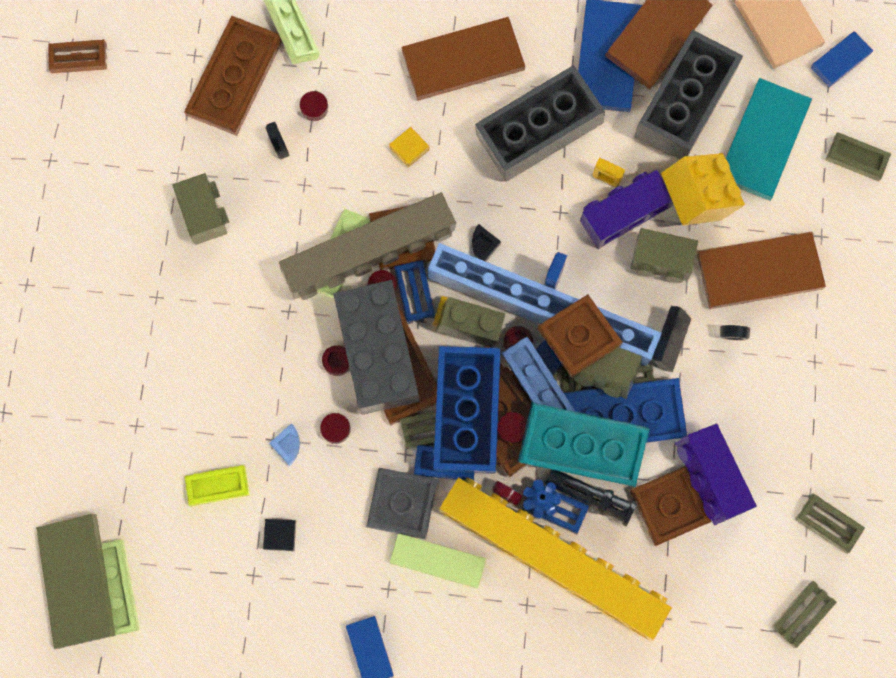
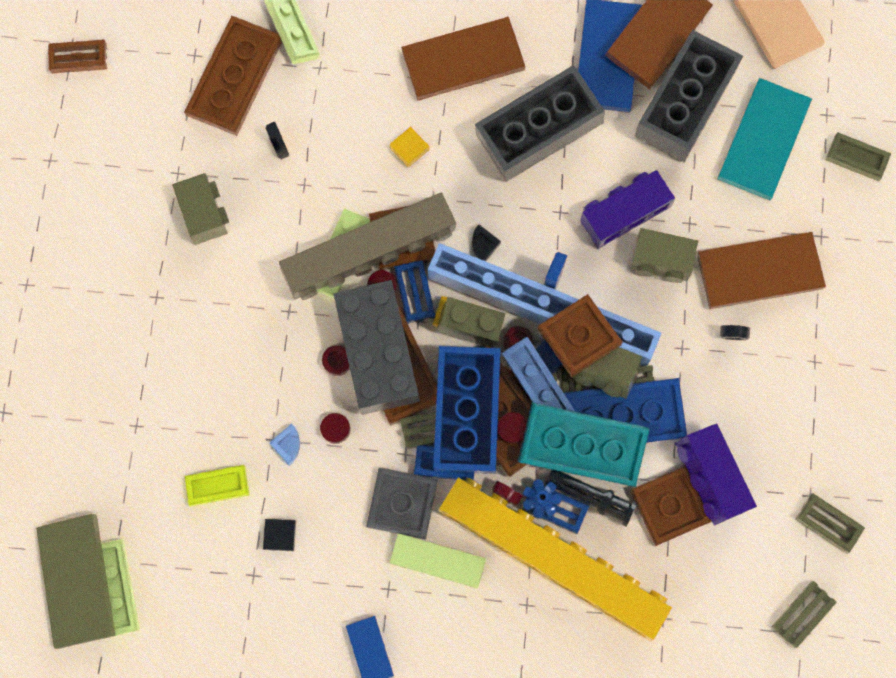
(314, 106): dark red tile -> none
(608, 172): yellow tile -> none
(672, 338): black tile -> none
(702, 188): yellow brick -> none
(842, 59): blue tile -> none

